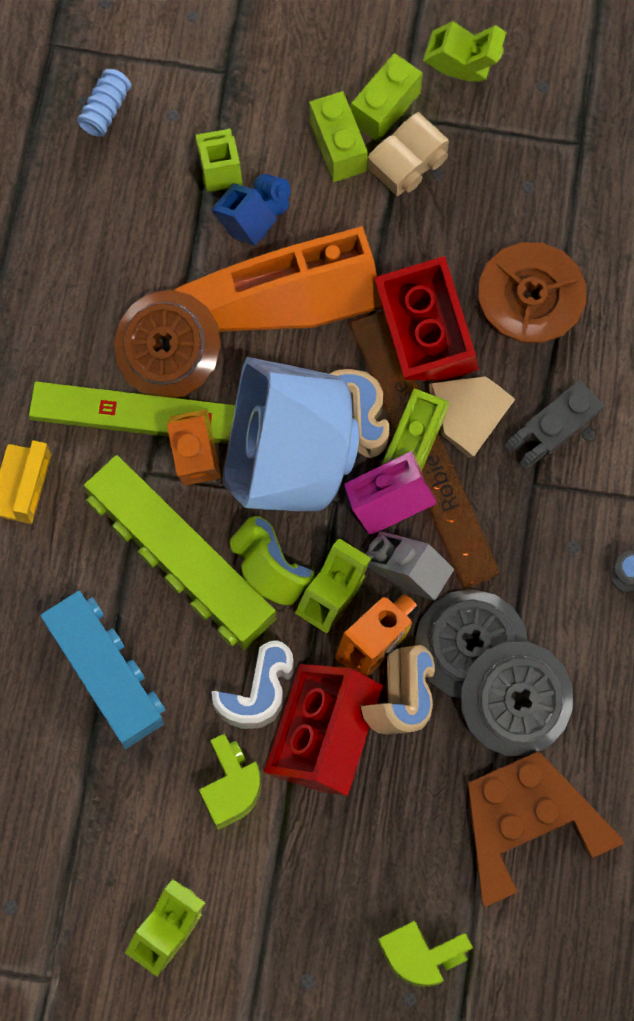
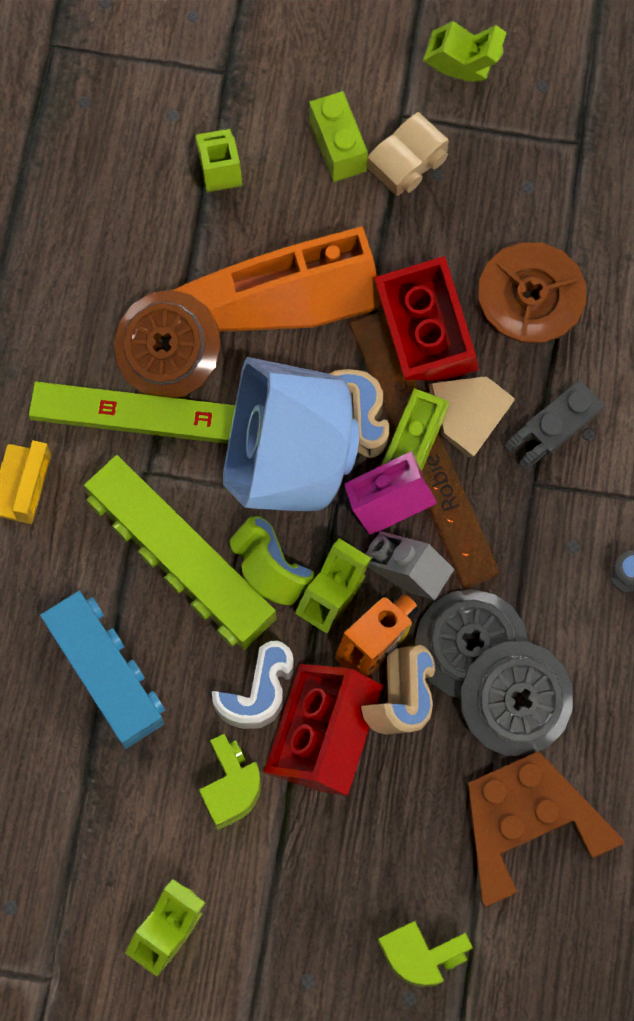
(104, 102): light blue piece -> none
(193, 447): orange torso -> none
(252, 212): blue brick -> none
(386, 97): lime brick -> none

